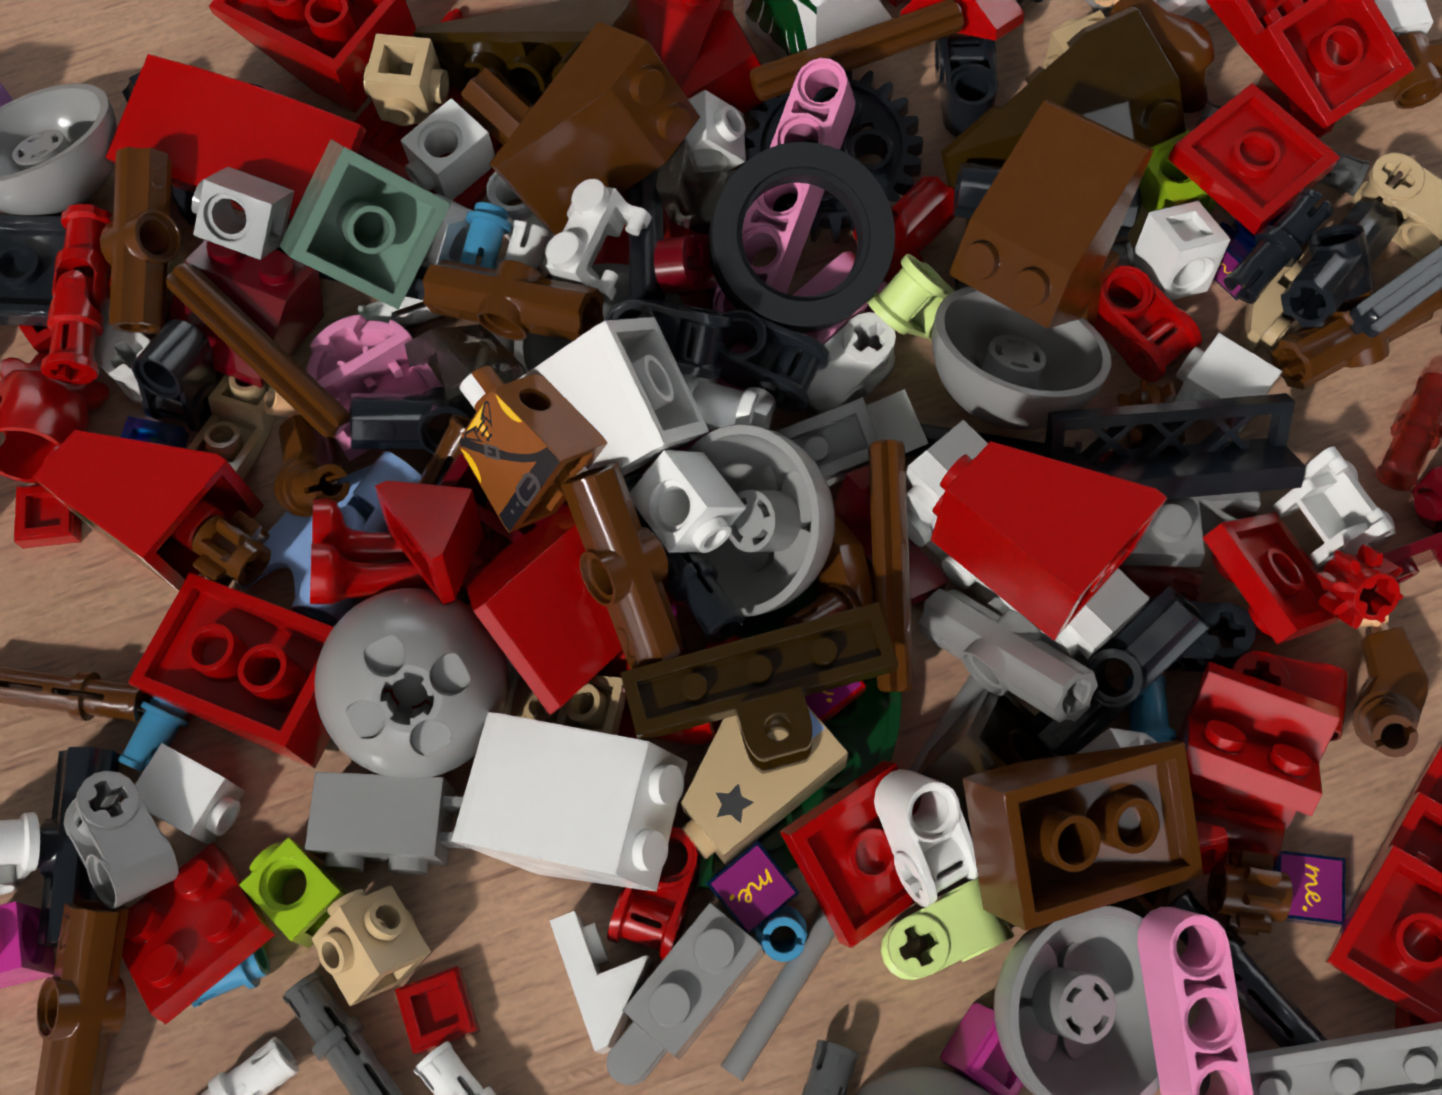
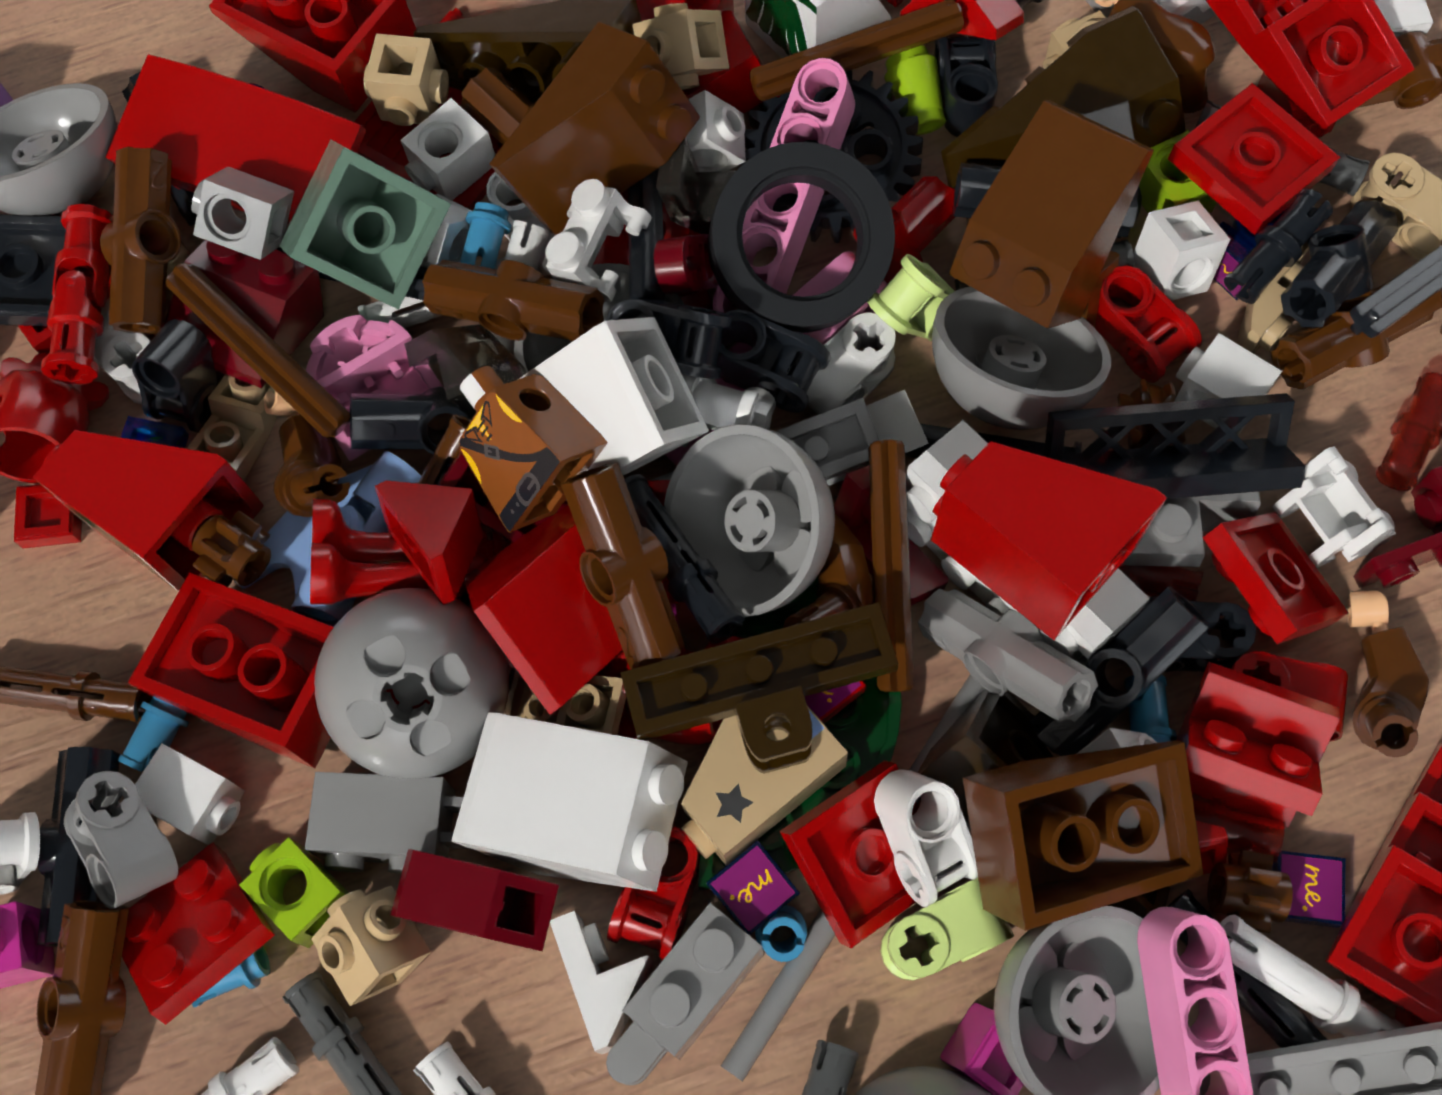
(437, 1010): red tile -> none
(475, 900): none -> dark red slope
(686, 41): none -> tan brick
(687, 502): white brick -> none
(917, 79): none -> lime cone
(1332, 1003): none -> white pin
(1360, 586): red gear -> none

